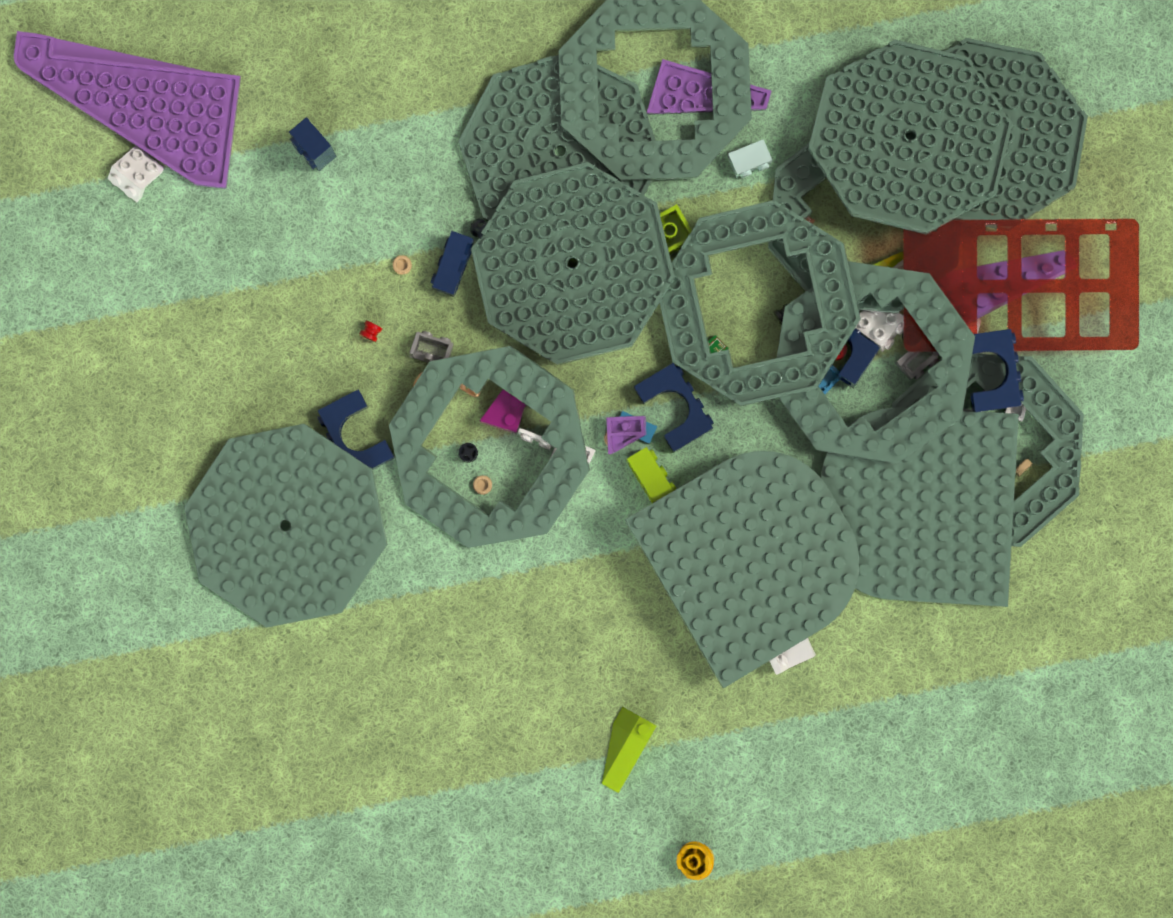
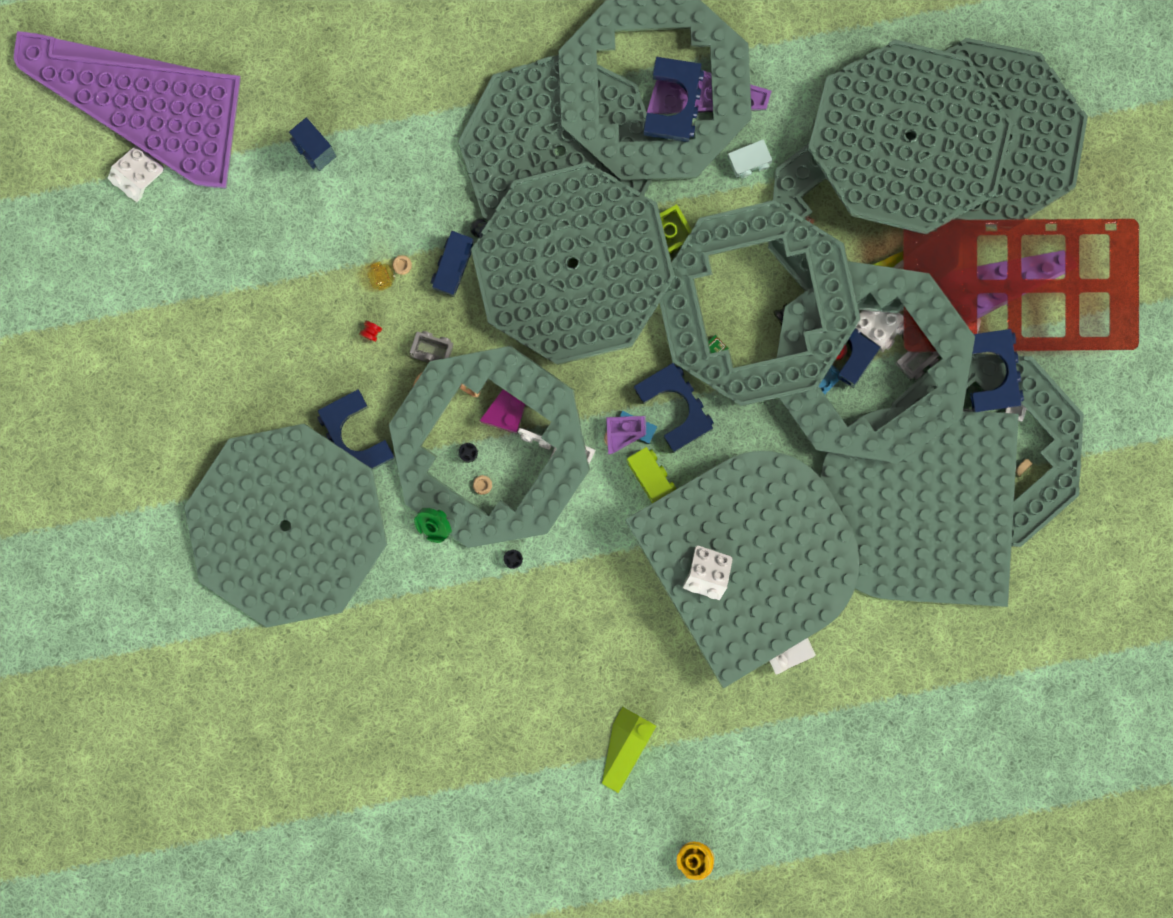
(380, 276): none -> clear yellow head
(433, 524): none -> green plate
(513, 559): none -> black wheel
(686, 75): none -> dark blue arch
(708, 573): none -> white bracket

